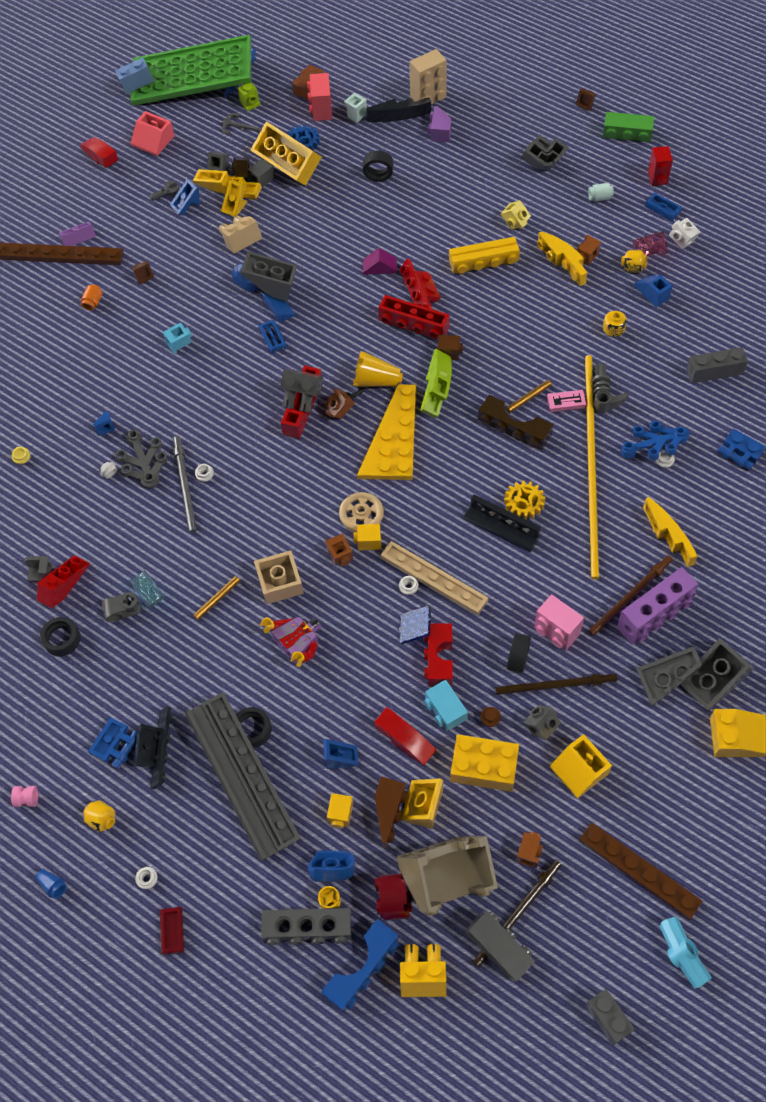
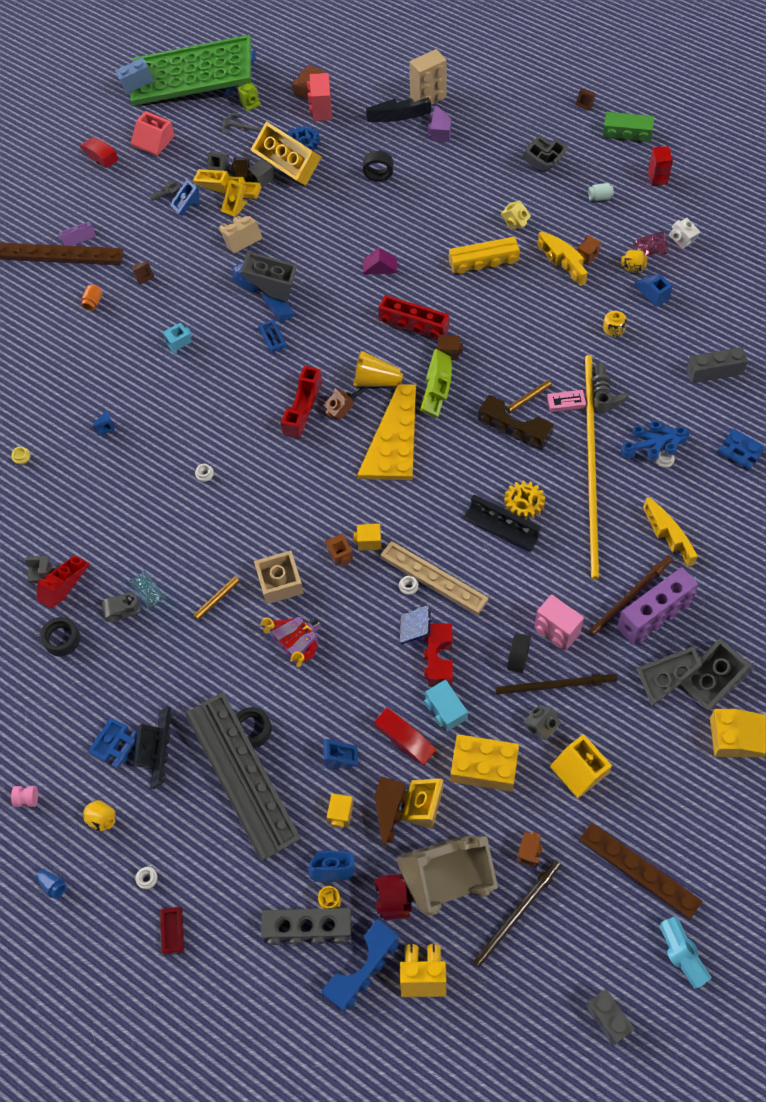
(108, 469): white plate -> none
(142, 460): dark grey plant -> none
(179, 454): flat silver bar -> none
(303, 382): dark grey brick -> none
(356, 107): light aqua brick -> none
(362, 497): tan plate -> none
(419, 285): red bracket -> none
(490, 717): reddish brown plate -> none
(500, 945): dark grey brick -> none
(662, 207): blue tile -> none

